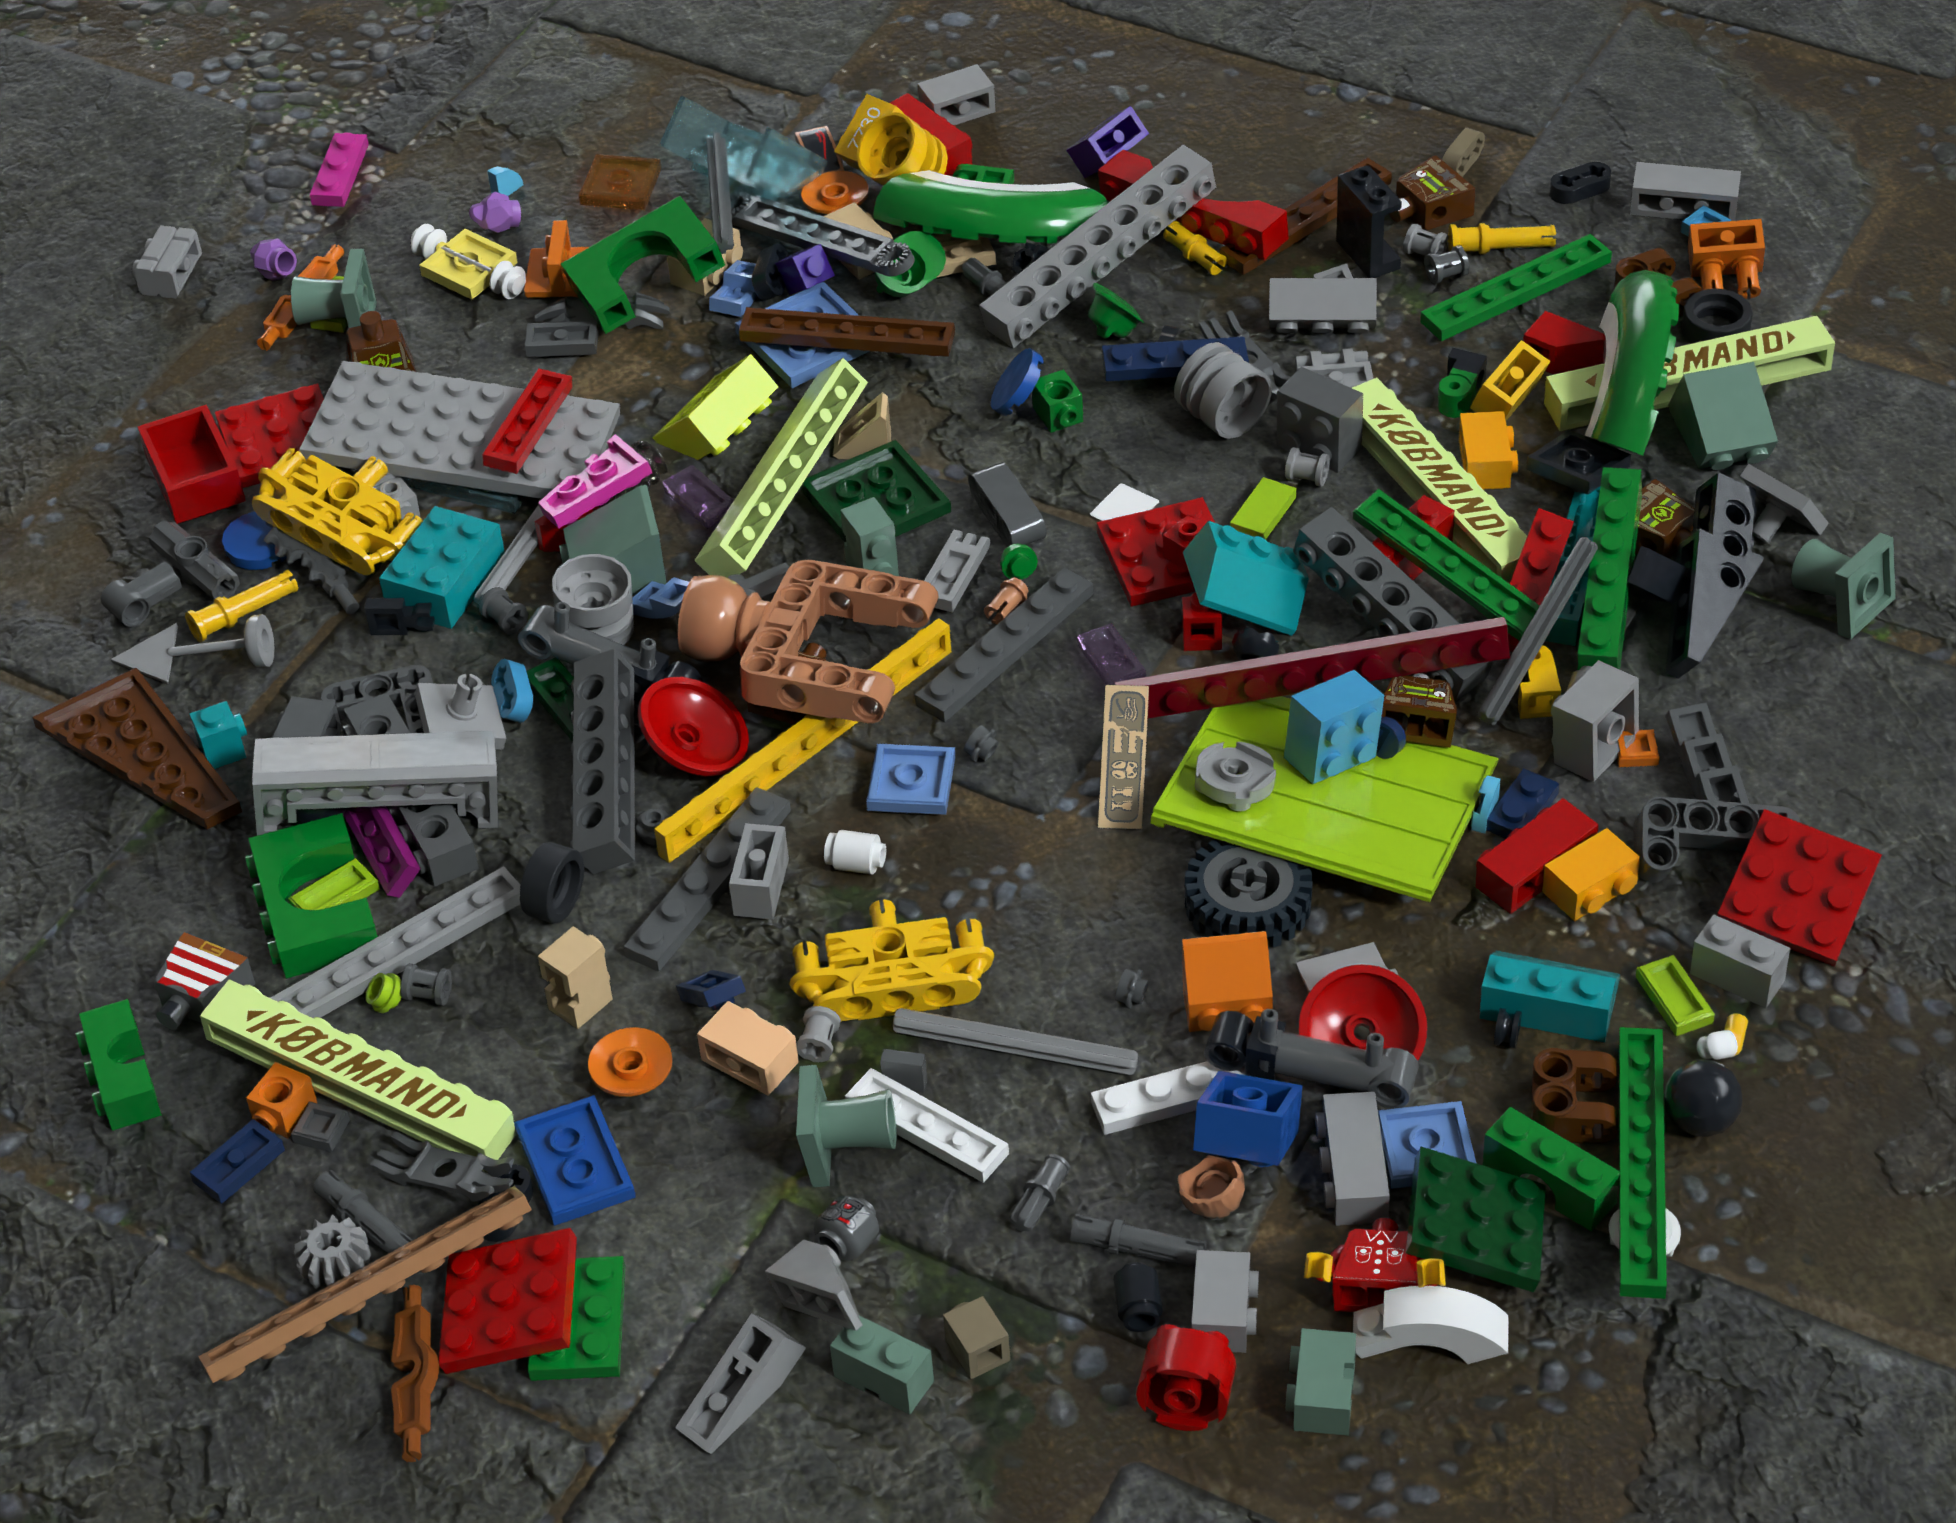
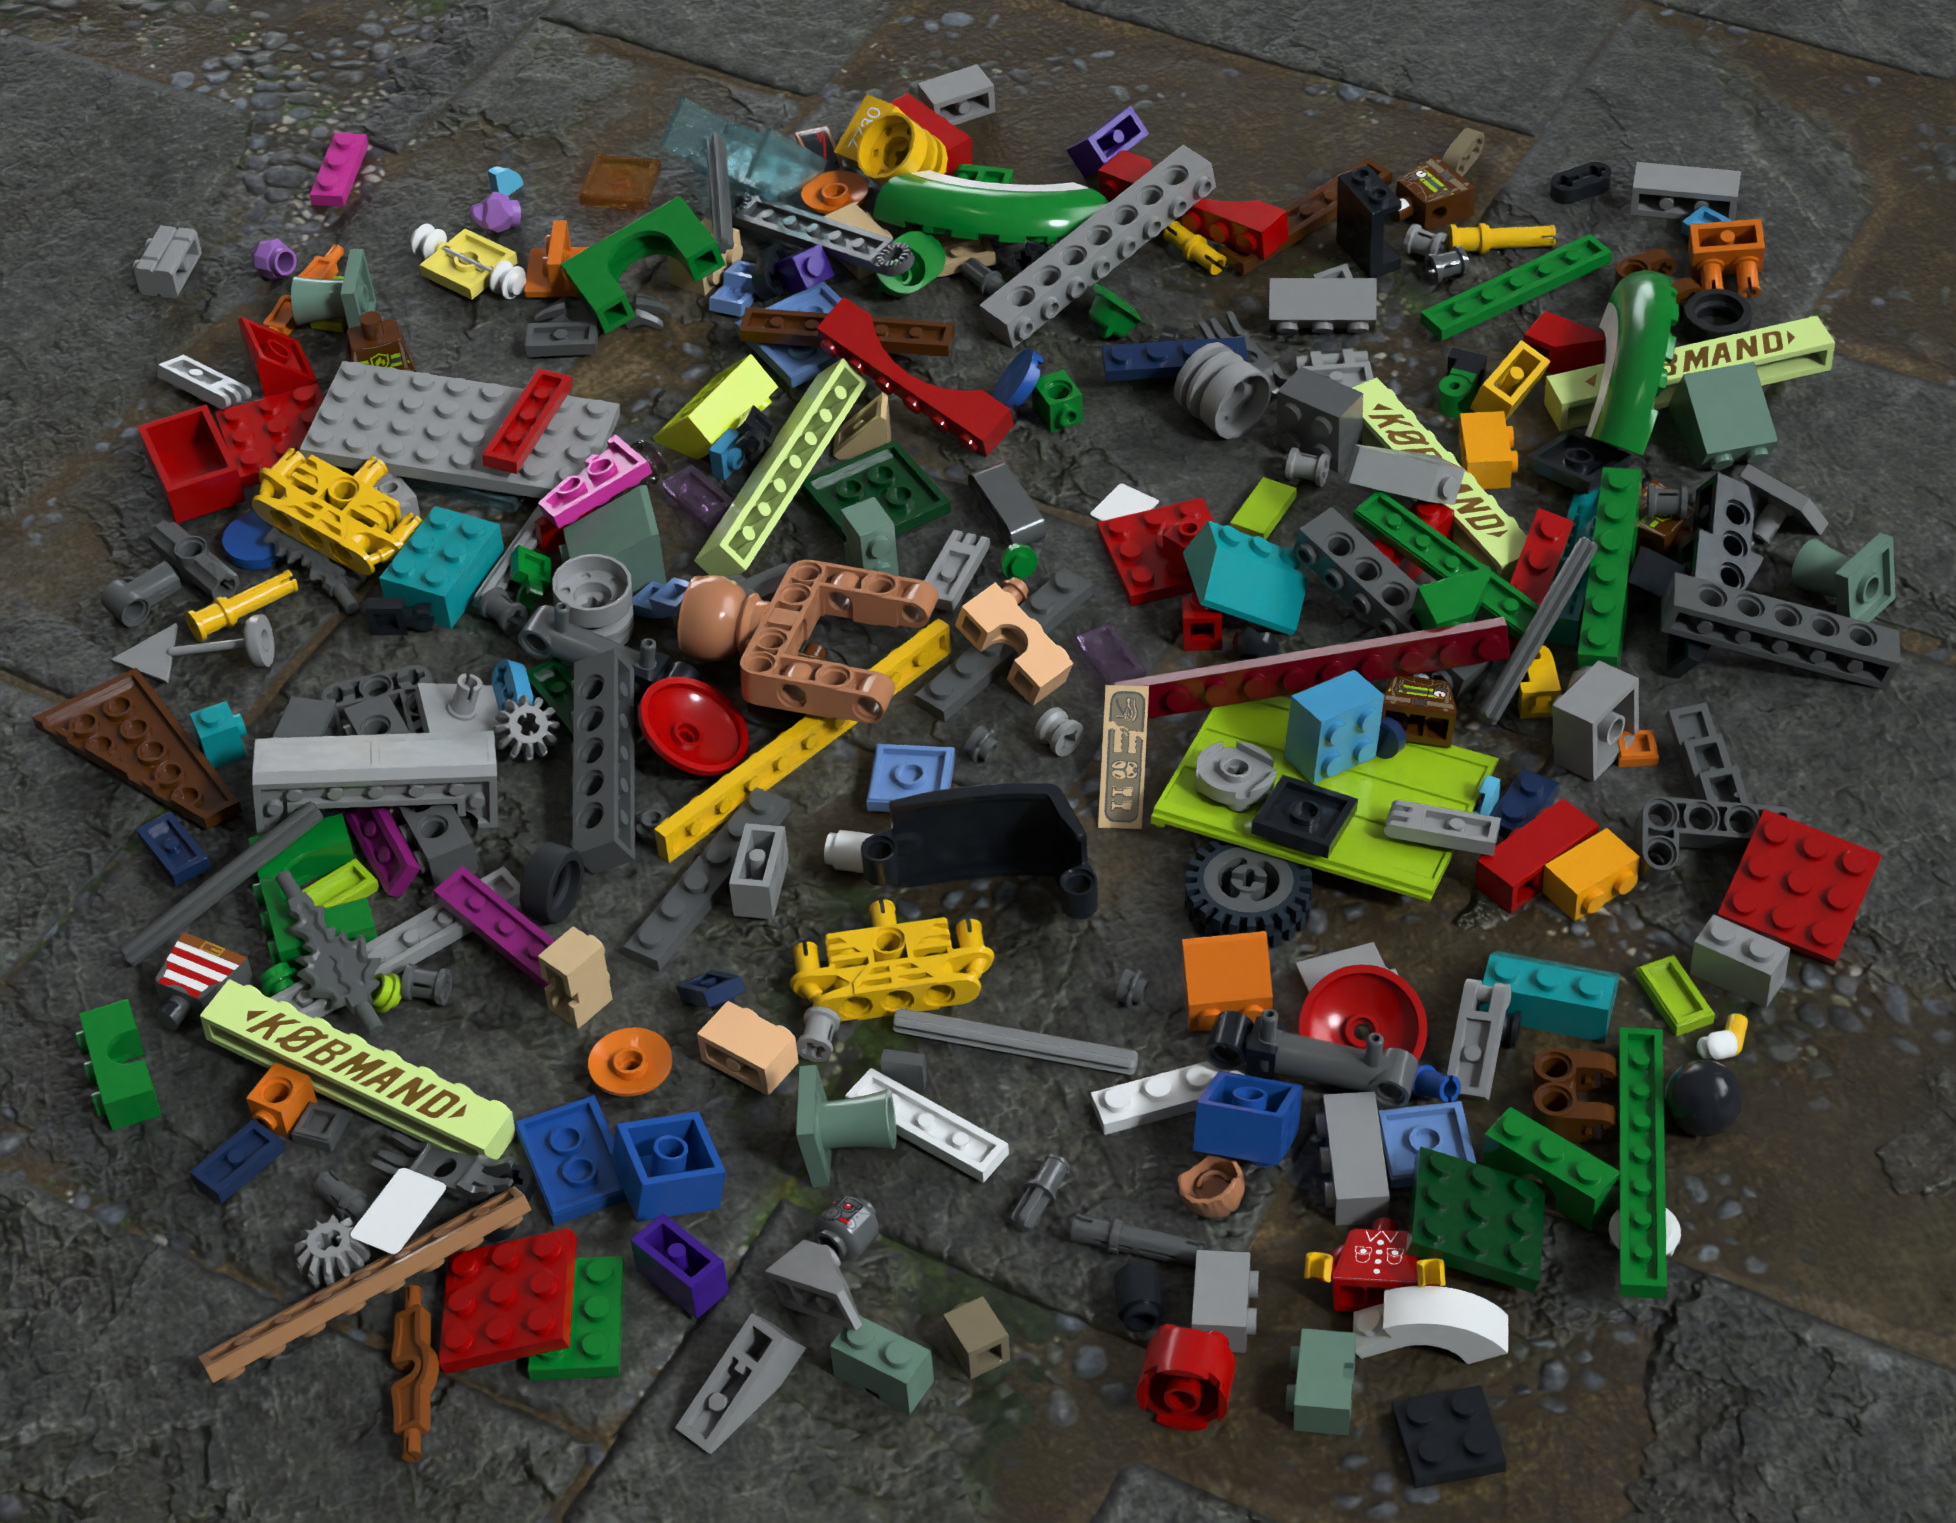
(173, 848): none -> dark blue plate
(203, 382): none -> light grey hinge
(221, 883): none -> dark grey axle
(275, 359): none -> red slope
(278, 979): none -> green plate
(336, 966): none -> dark grey piece
(398, 1211): none -> white sticker
(495, 921): none -> magenta plate
(512, 730): none -> light grey gear
(533, 574): none -> green plate
(668, 1166): none -> blue brick
(679, 1265): none -> dark purple brick
(725, 455): none -> dark azure plate
(756, 431): none -> black plate
(970, 415): none -> red arch
(985, 835): none -> black panel
(997, 618): none -> light nougat arch
(1059, 731): none -> light grey wheel
(1304, 816): none -> black plate
(1405, 474): none -> light grey slope
(1435, 1084): none -> blue pin
(1442, 827): none -> light grey hinge
(1448, 1436): none -> black plate
(1451, 599): none -> green slope
(1478, 1037): none -> light grey plate
(1667, 501): none -> dark grey bush
(1780, 631): none -> dark grey brick

